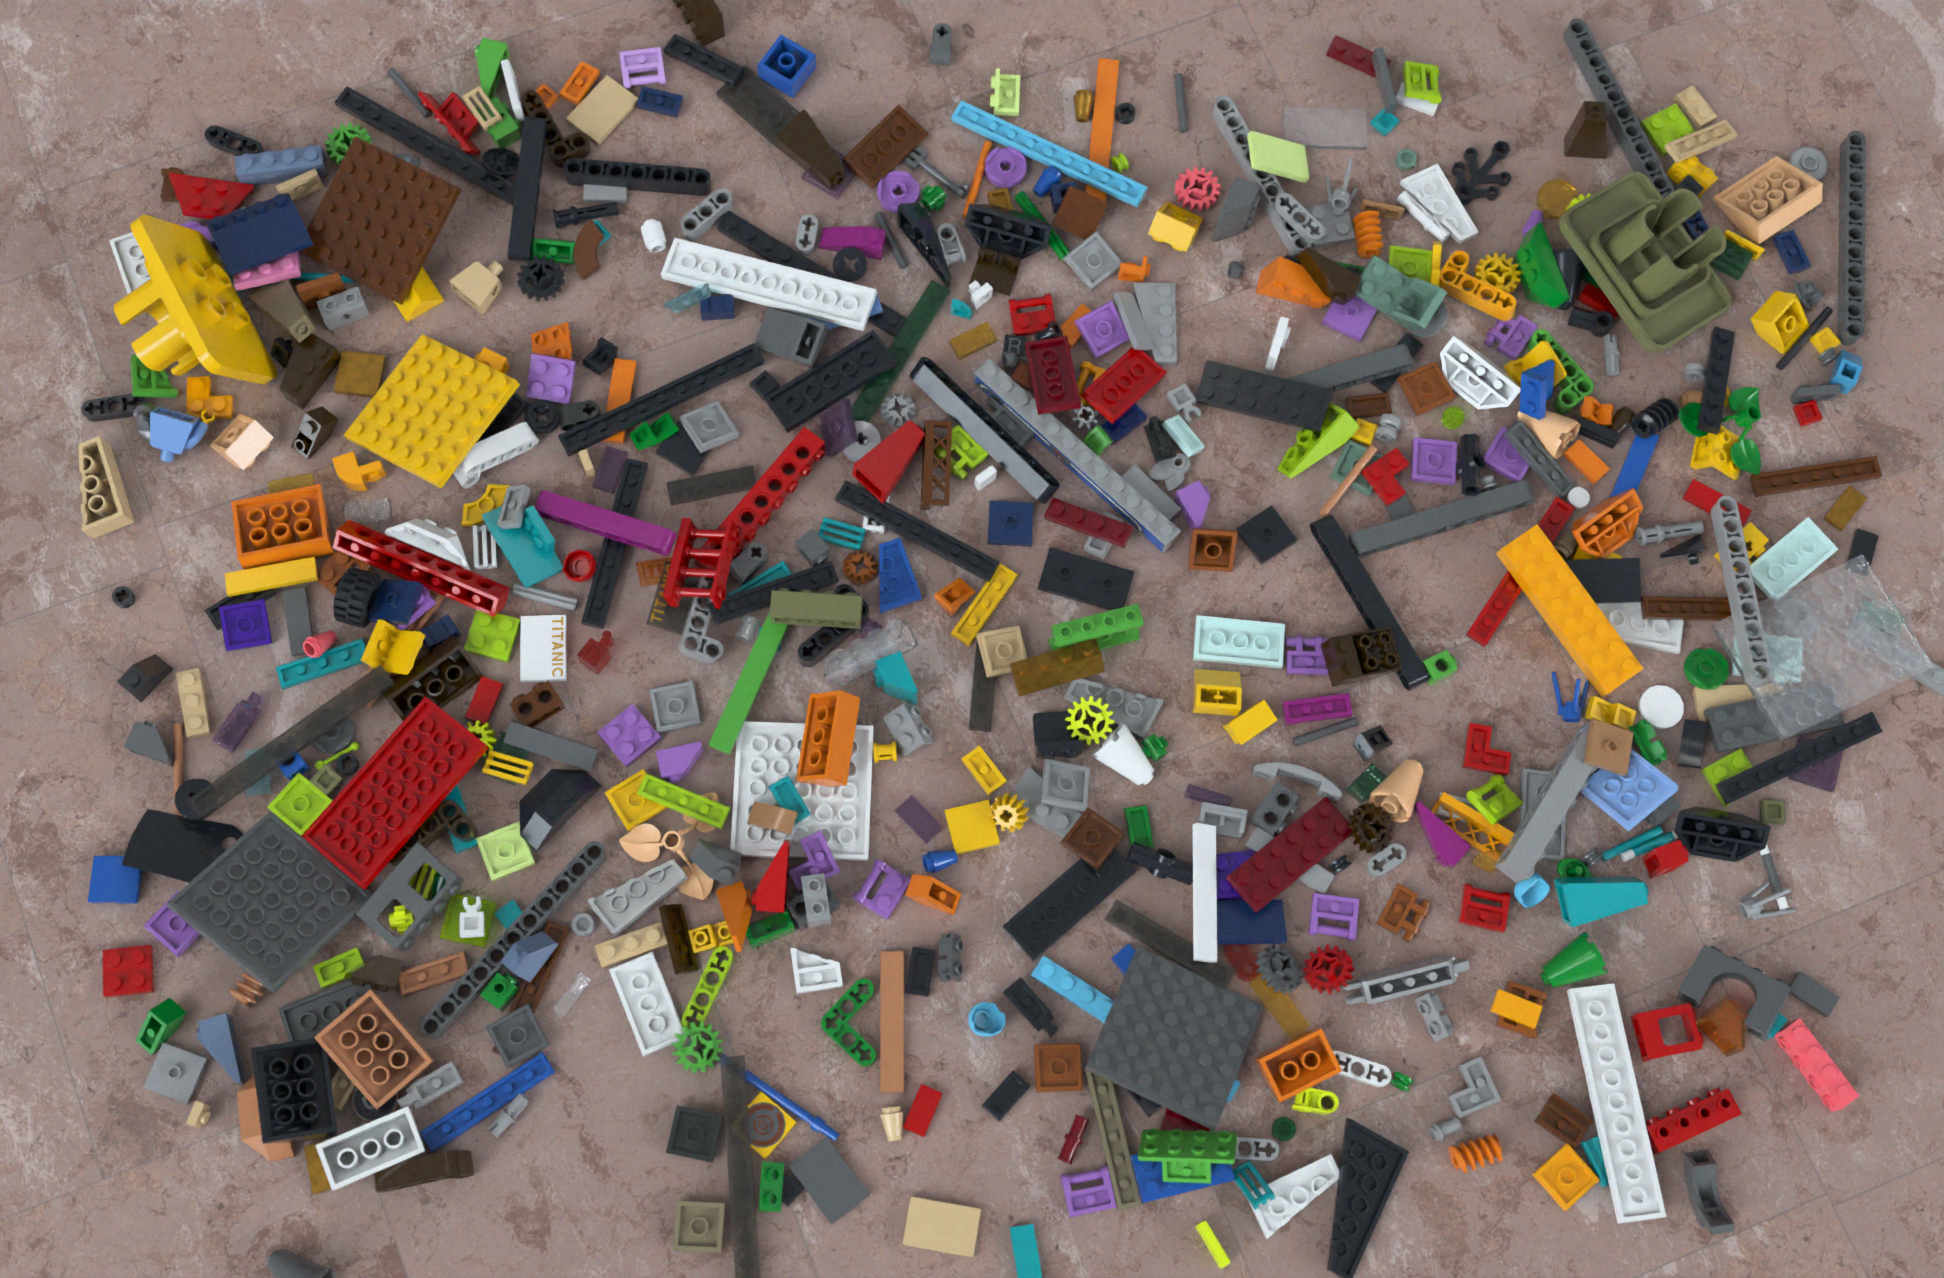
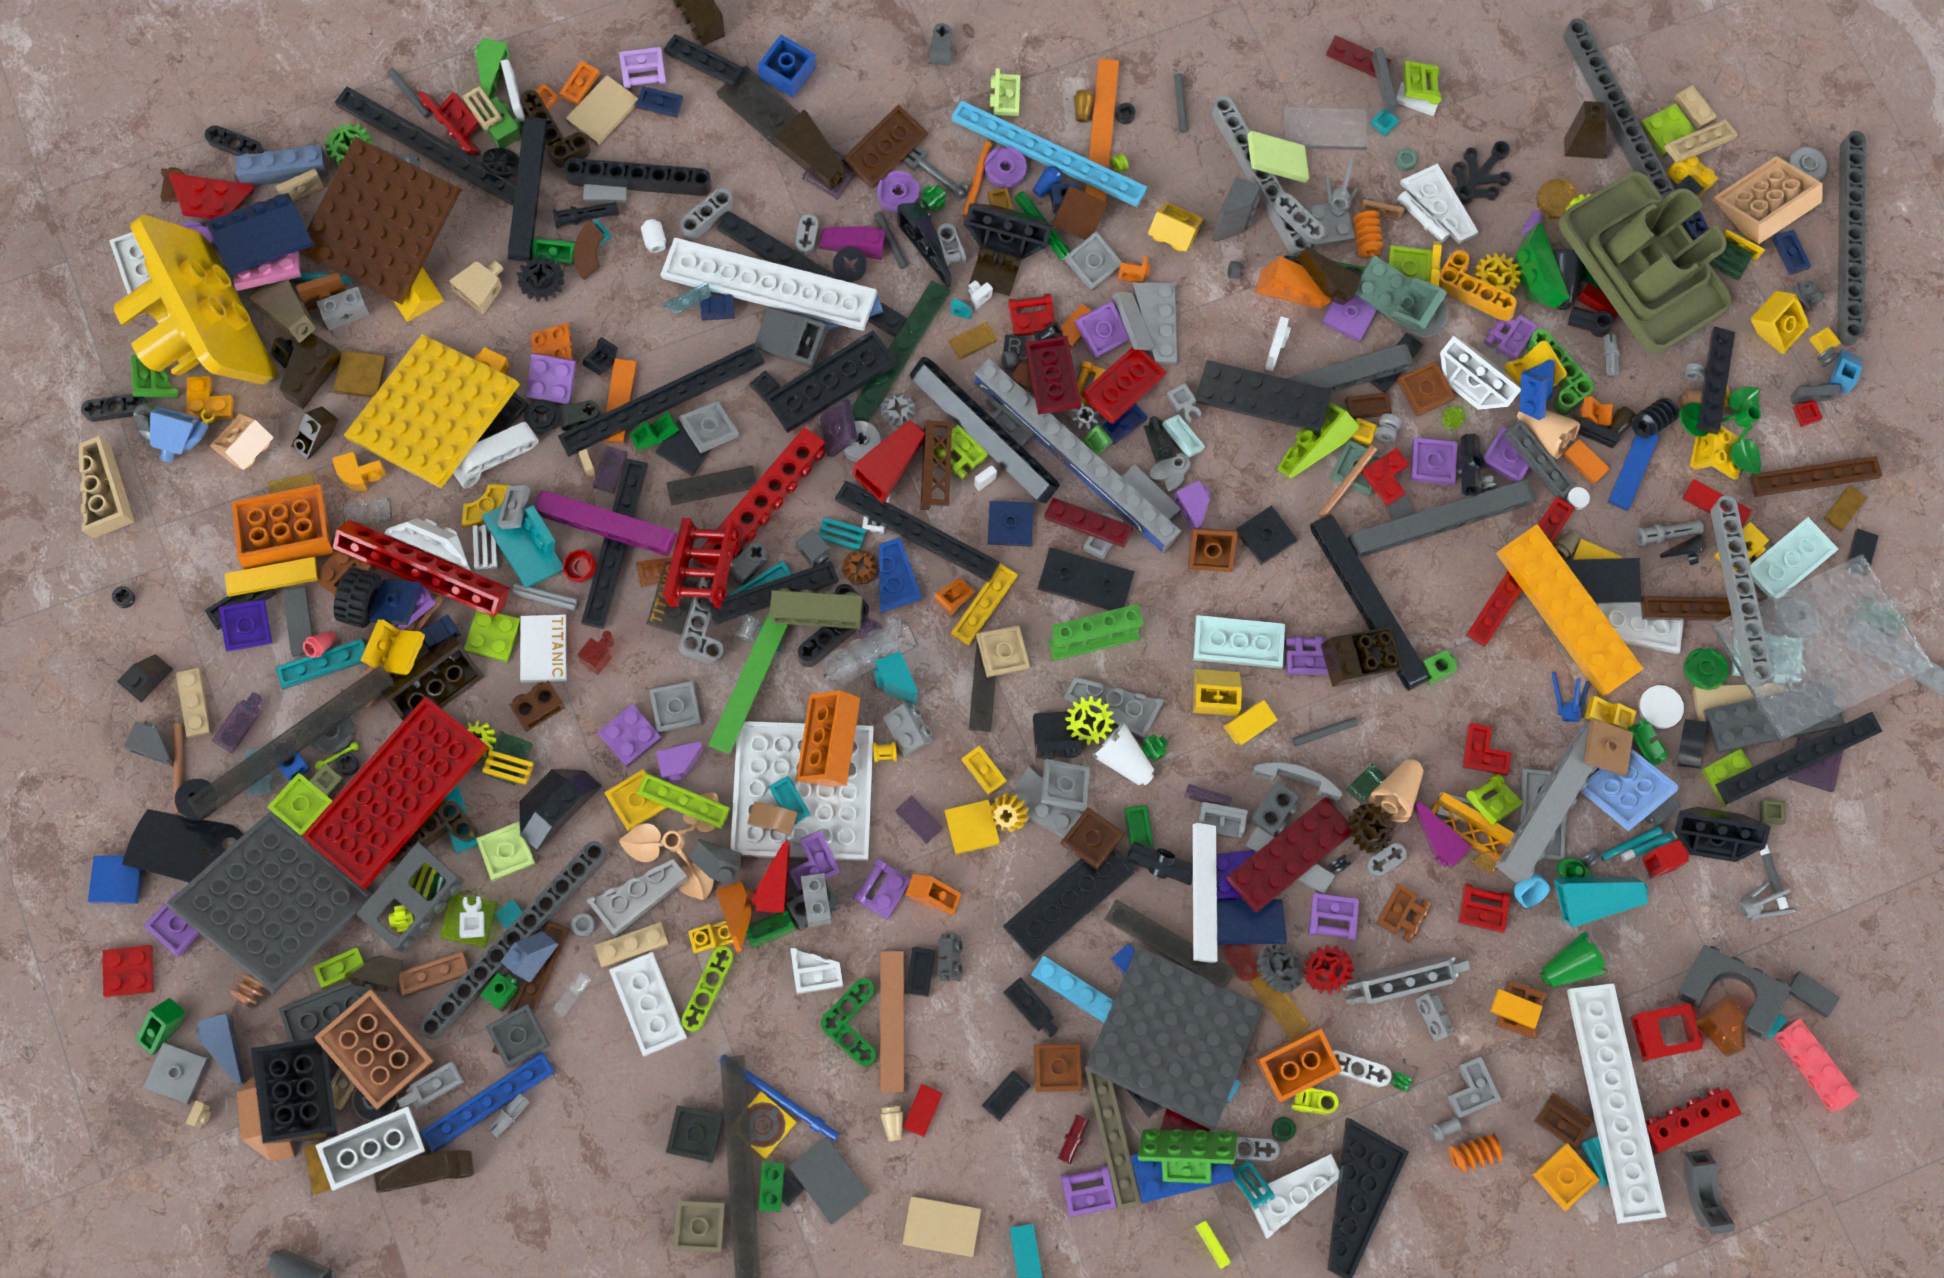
(484, 700): red tile -> none
(550, 745): dark grey tile -> none
(678, 939): dark brown plate -> none
(693, 1038): bright green gear -> none
(938, 860): blue cone -> none
(986, 1019): medium azure hair -> none
(1057, 667): pearl gold brick -> none
(1197, 189): coral gear -> none
(1317, 709): magenta plate -> none
(1372, 742): black slope -> none
(1608, 524): orange wedge -> none
(1804, 338): black bar -> none

